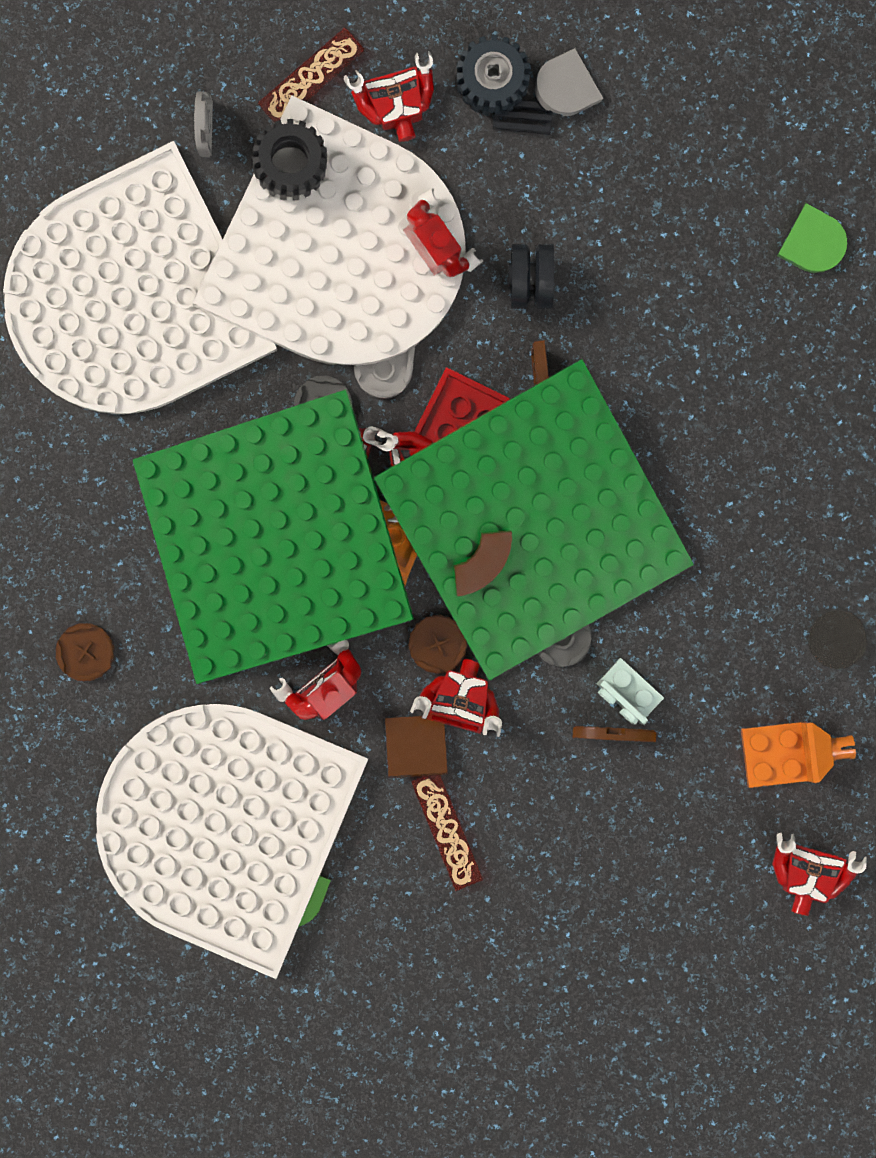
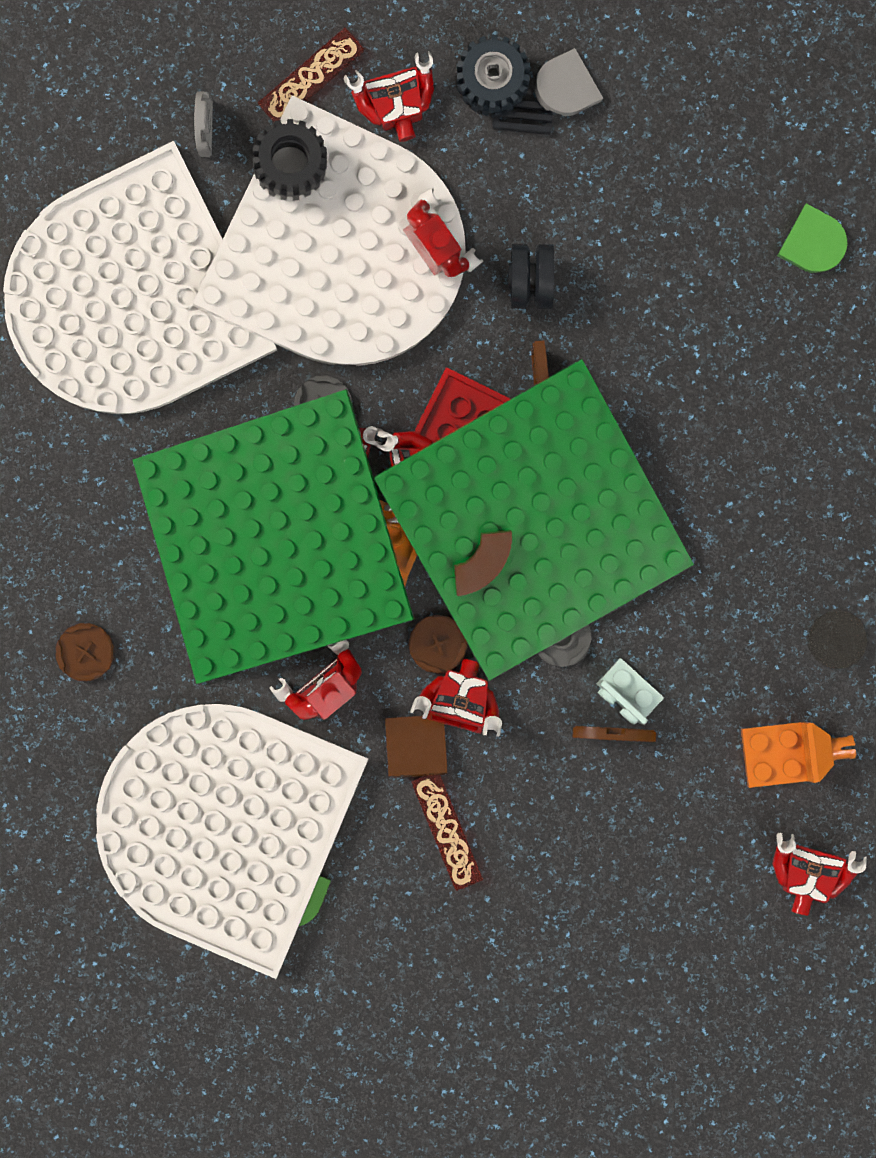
(387, 377): light grey tile -> none

